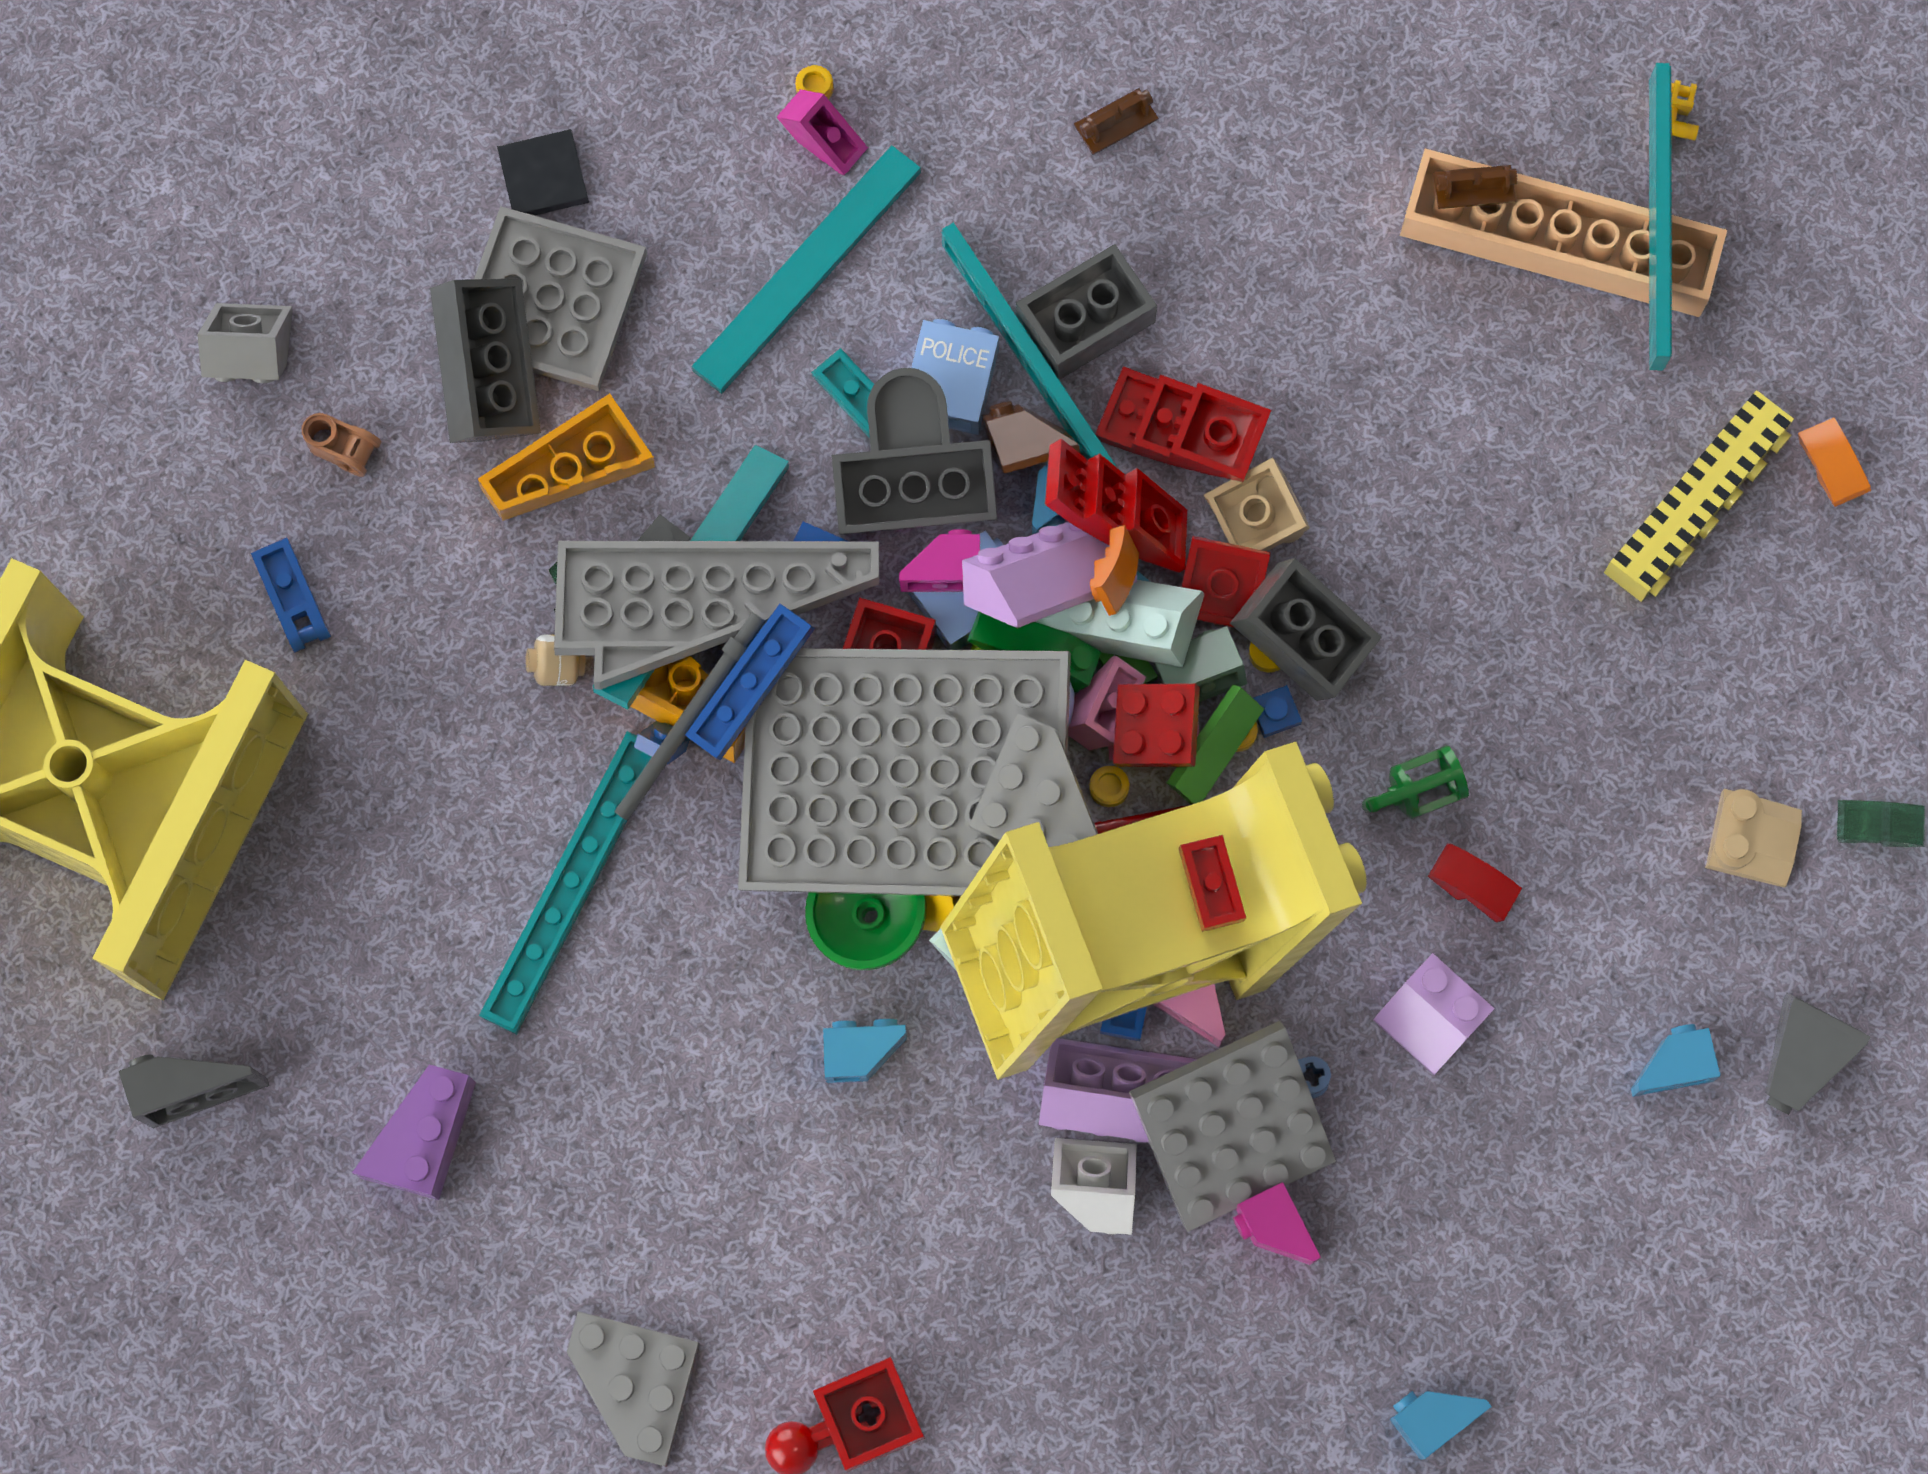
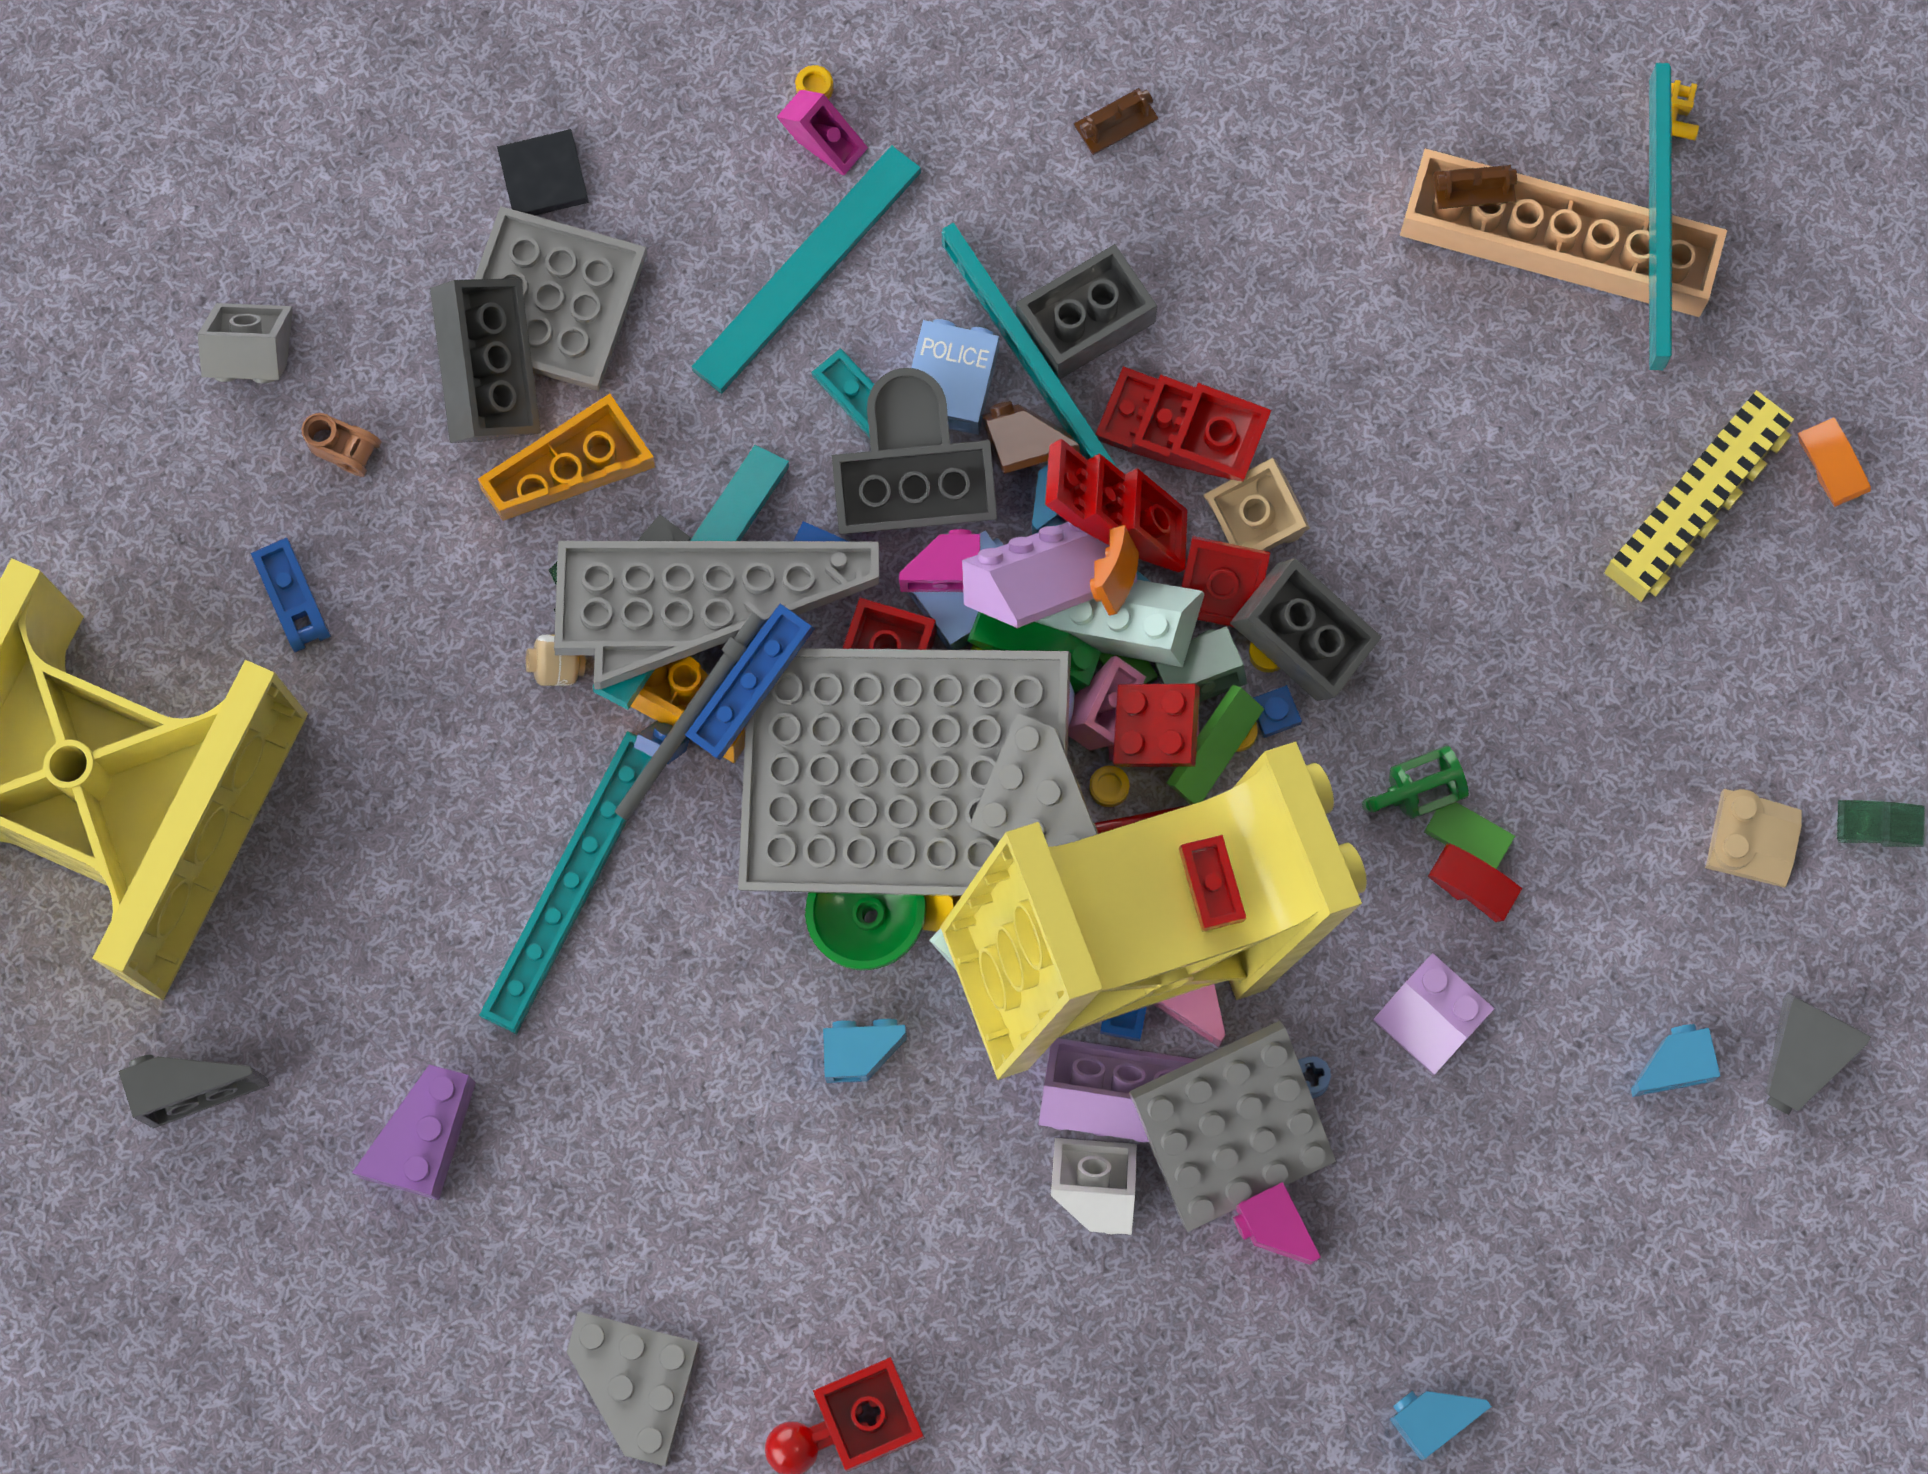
(1470, 832): none -> bright green tile

